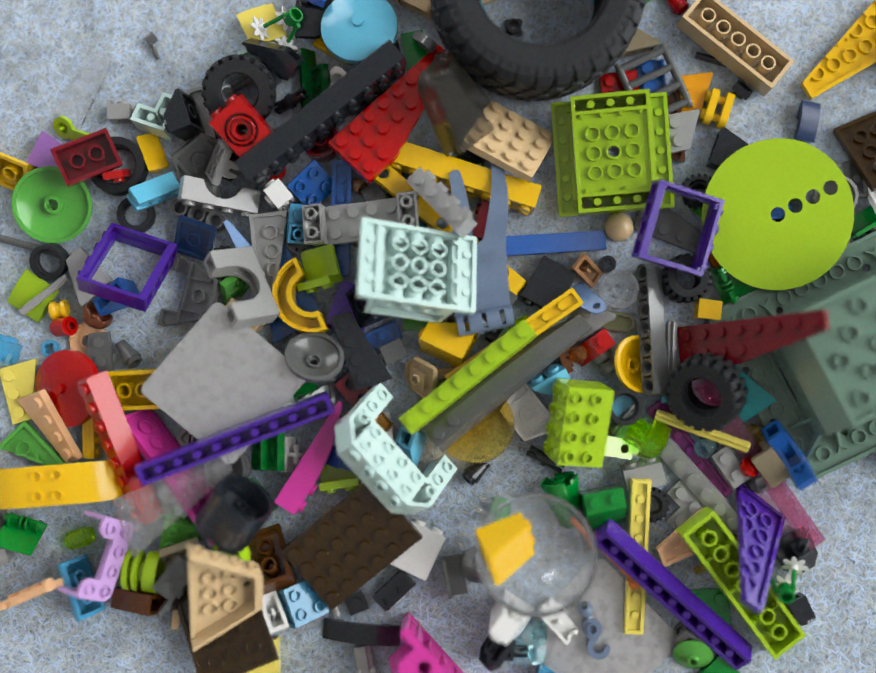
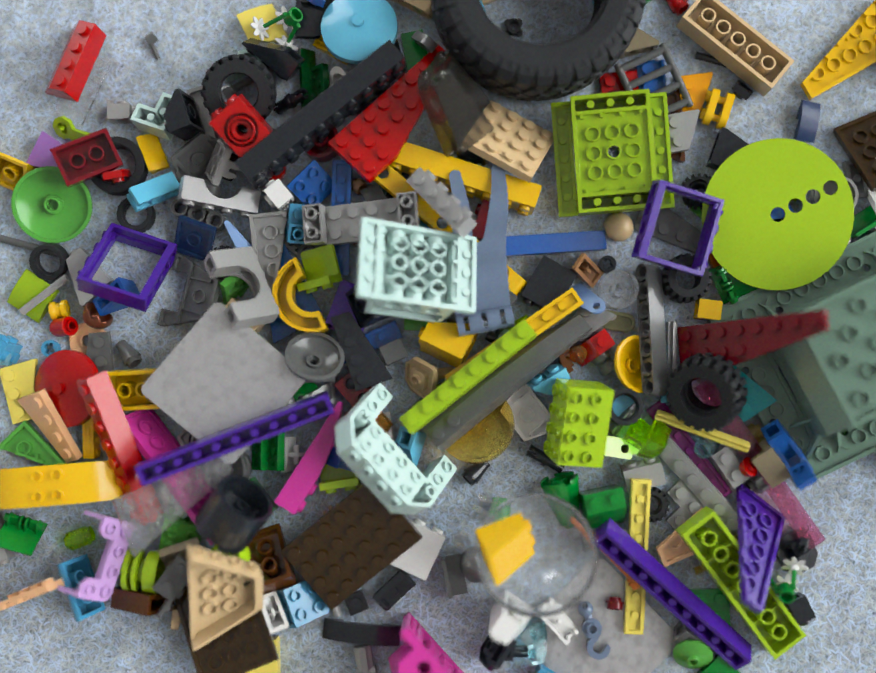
(76, 61): none -> red slope
(614, 603): none -> dark red plate

